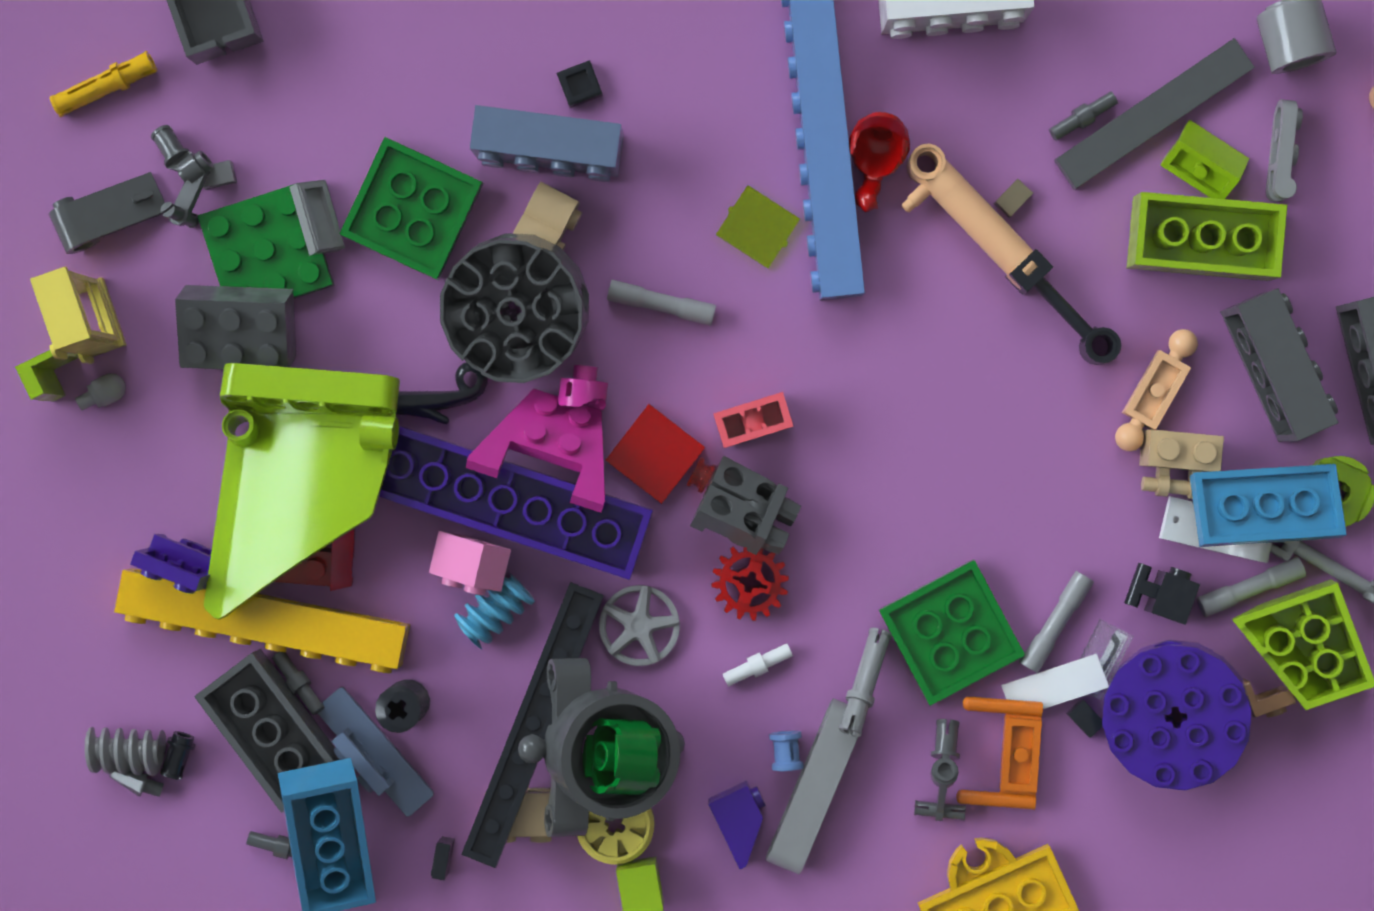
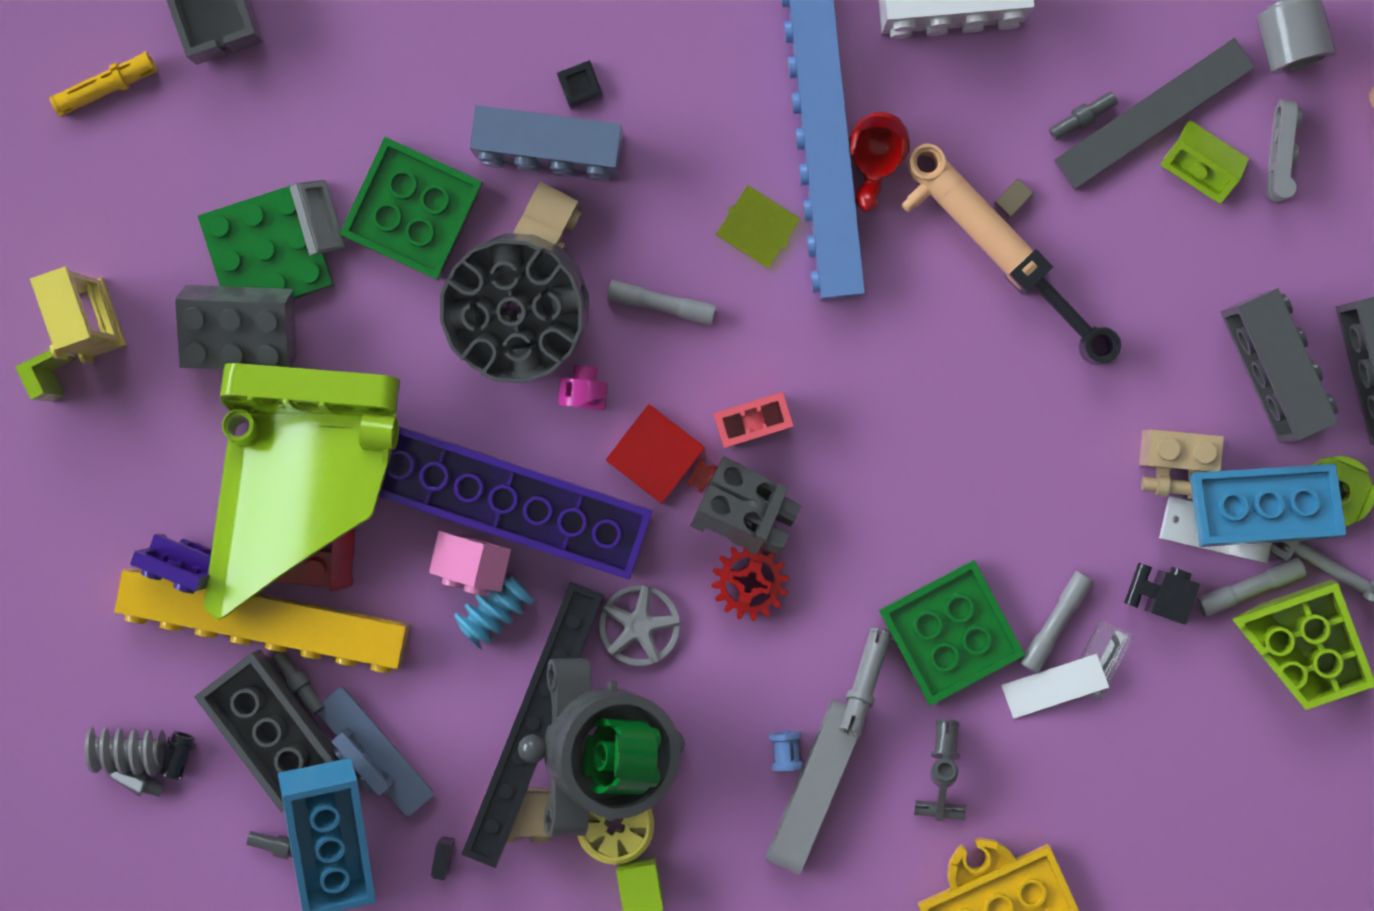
(91, 217): dark grey door -> none
(102, 391): light grey cylinder -> none
(192, 169): dark grey pin -> none
(220, 175): light grey piece -> none
(388, 704): black piece -> none
(427, 402): black plant -> none
(552, 434): dark pink wing -> none
(739, 818): dark purple slope -> none
(757, 664): white bar -> none
(1018, 755): orange plate -> none
(1085, 718): black piece -> none
(1156, 390): light nougat plate -> none
(1169, 751): dark purple brick -> none
(1206, 236): lime brick -> none
(1271, 702): medium nougat bracket -> none

